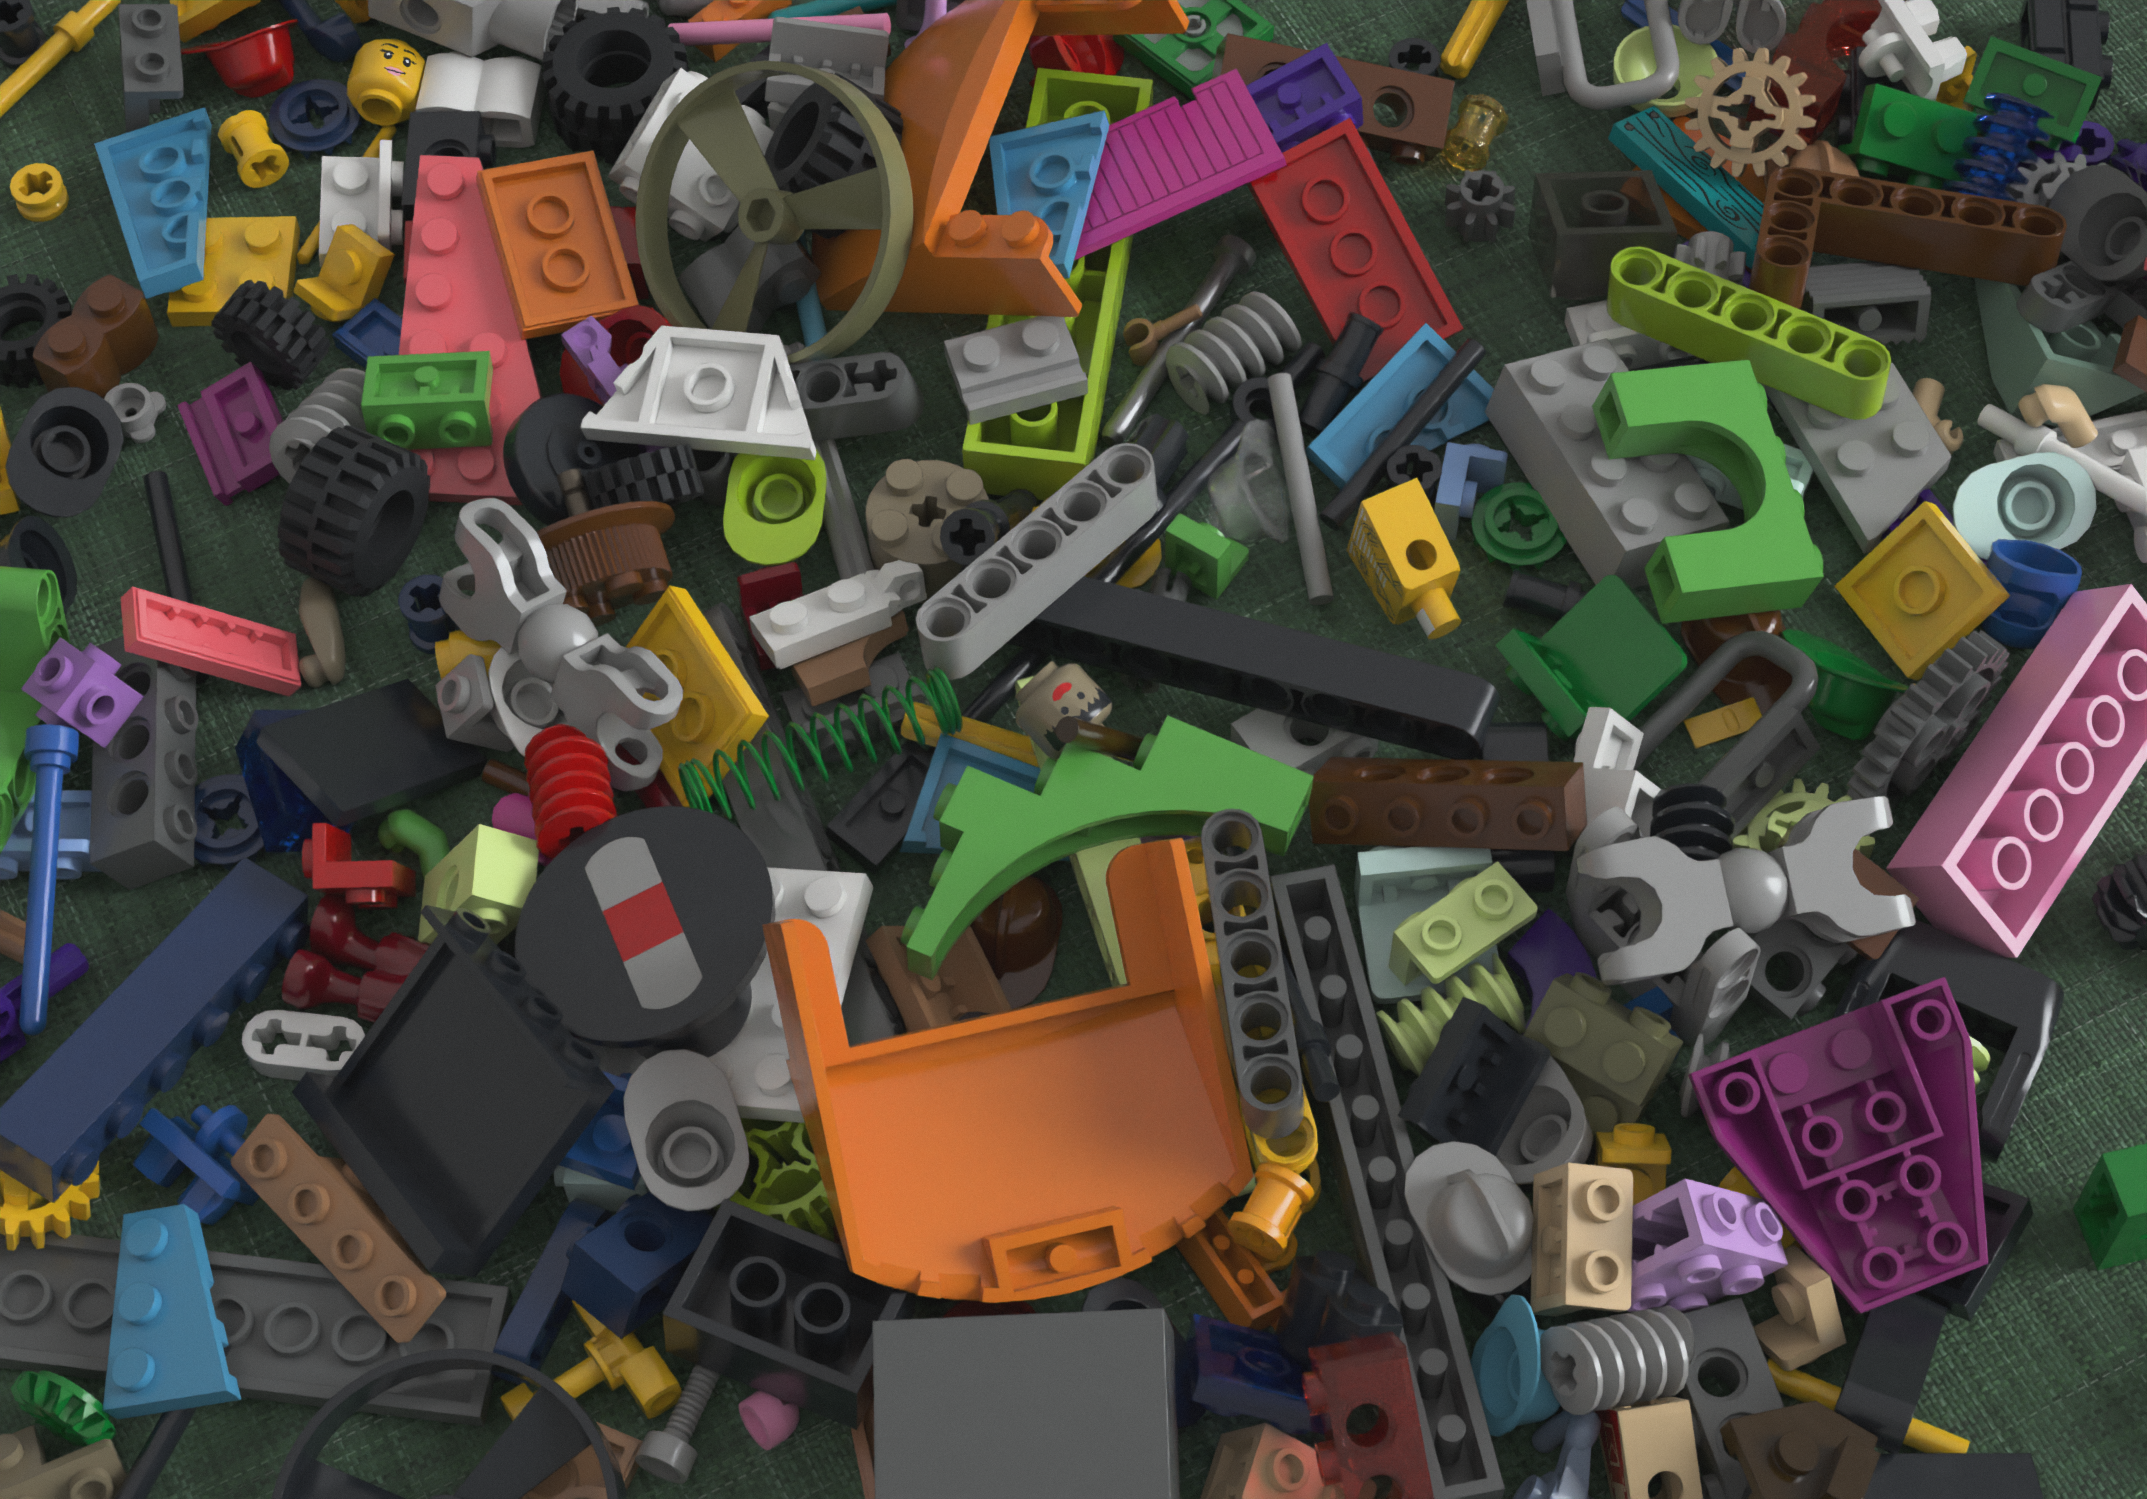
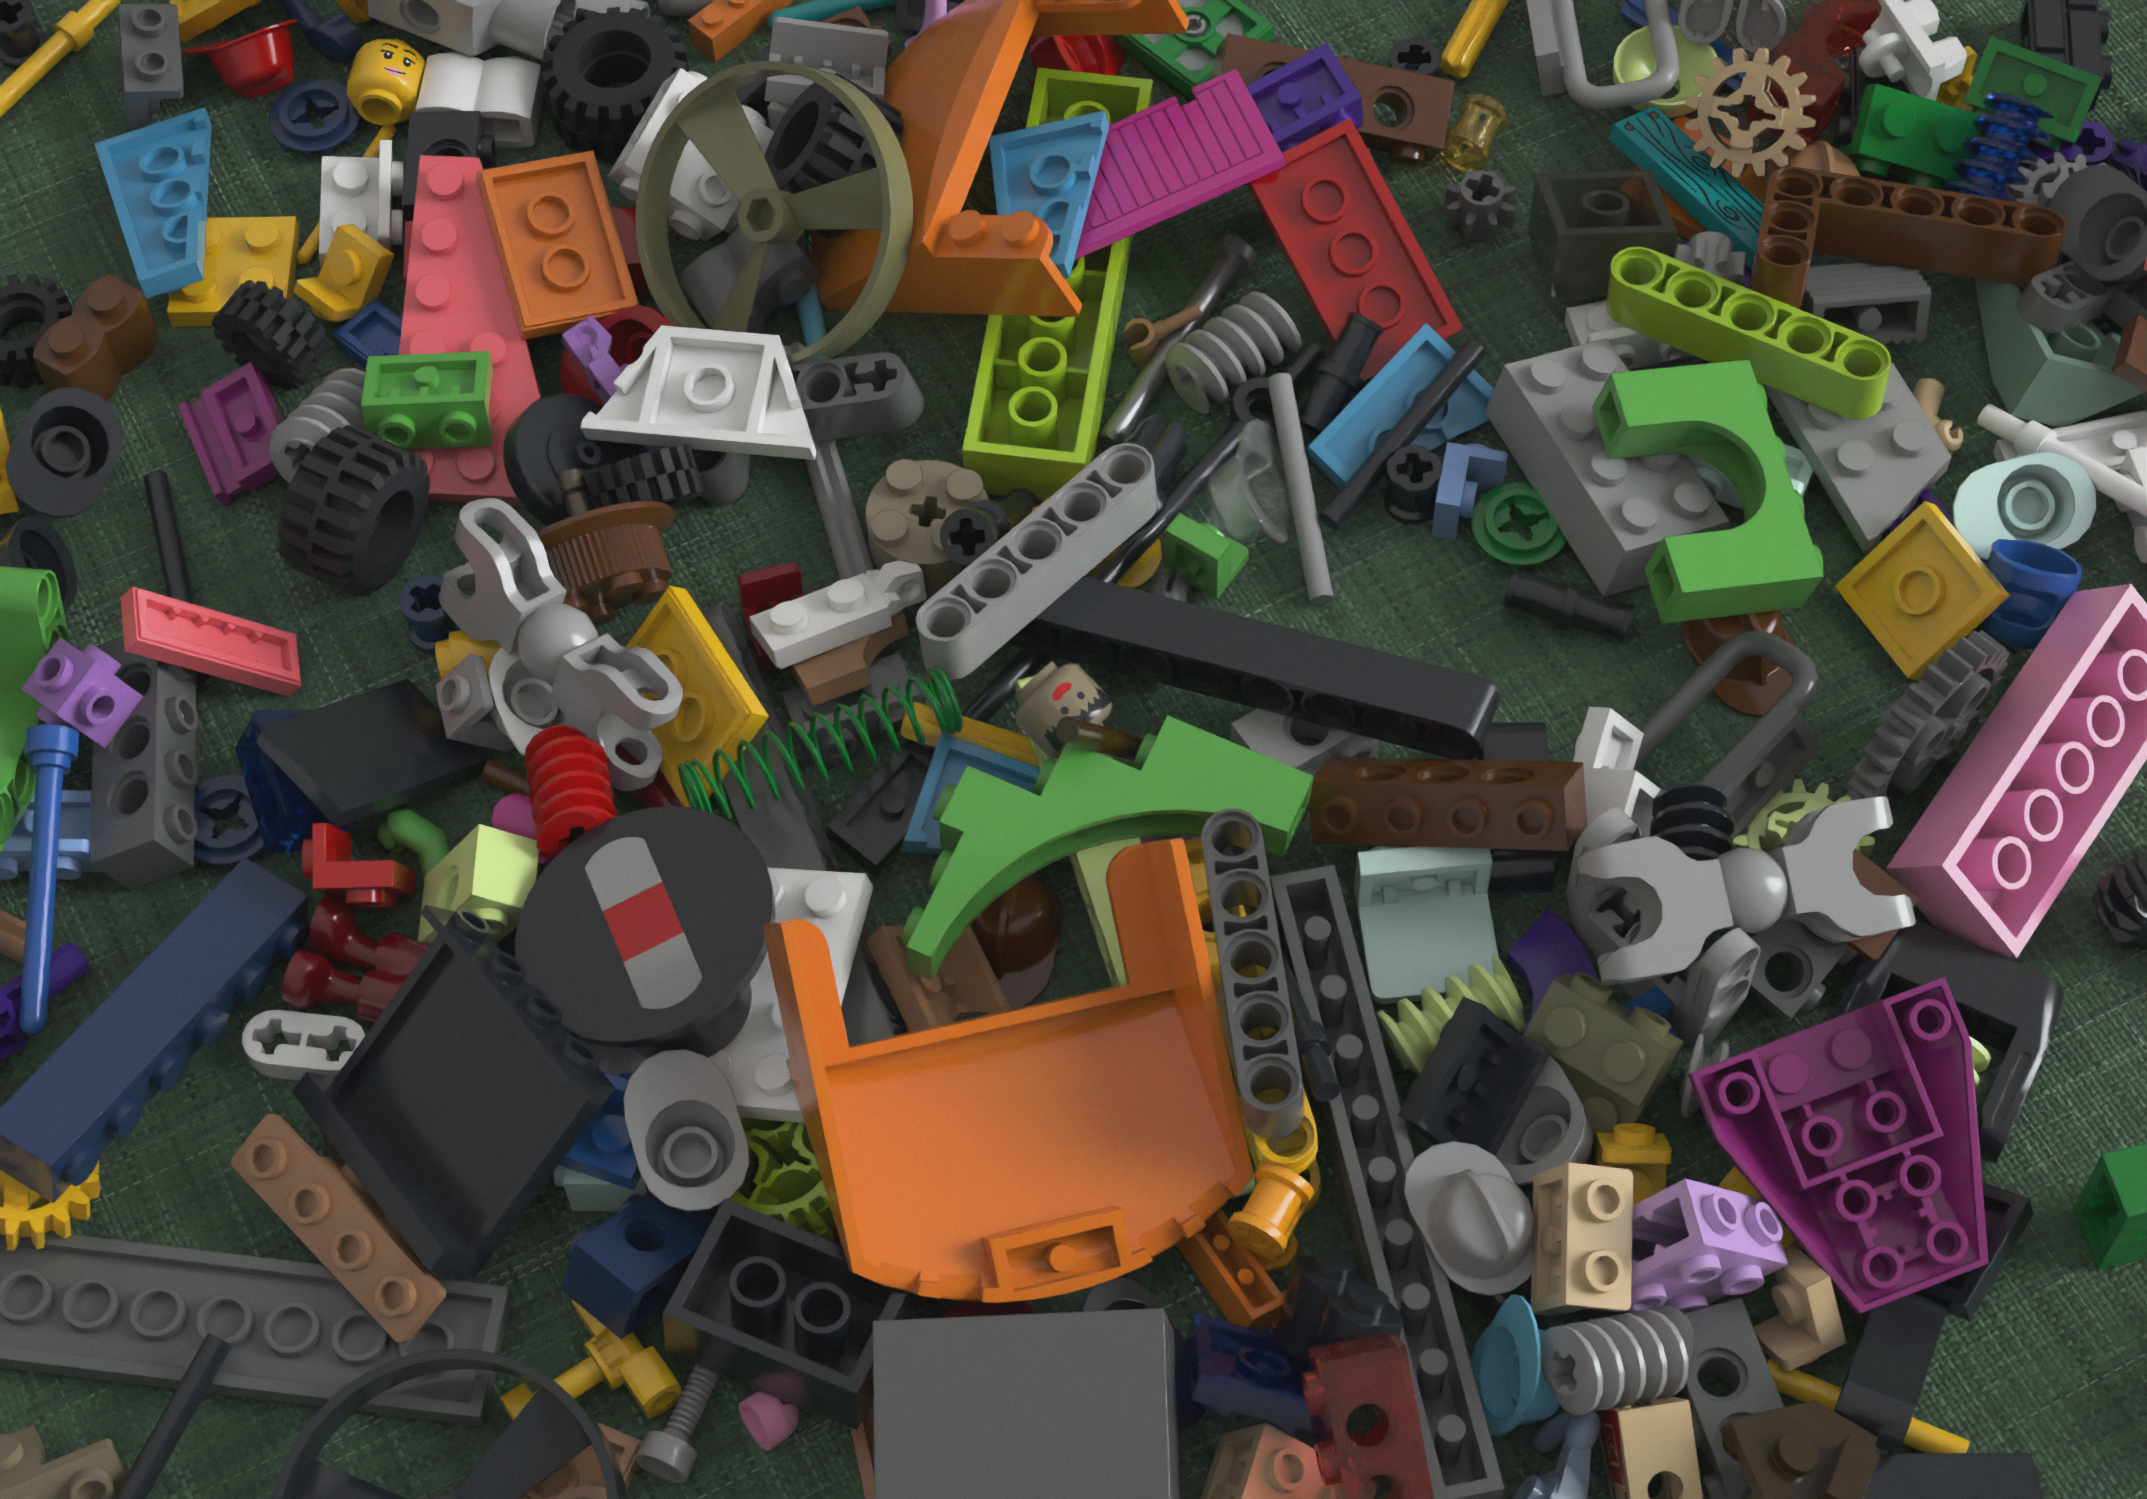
(39, 178): yellow bush -> none
(62, 1407): green gear -> none
(132, 399): light grey plate -> none
(164, 1323): dark azure wing -> none
(178, 1145): blue hips -> none
(257, 156): yellow bush -> none
(324, 629): dark tan arm -> none
(542, 1304): dark blue beam -> none
(761, 29): bright pink bar -> none
(774, 507): lime piece -> none
(1015, 367): light grey plate -> none
(1406, 558): yellow torso -> none
(1460, 926): yellowish green bracket -> none
(1596, 655): green bracket -> none
(1722, 723): yellow piece -> none
(1849, 691): green piece -> none
(2061, 407): tan arm -> none

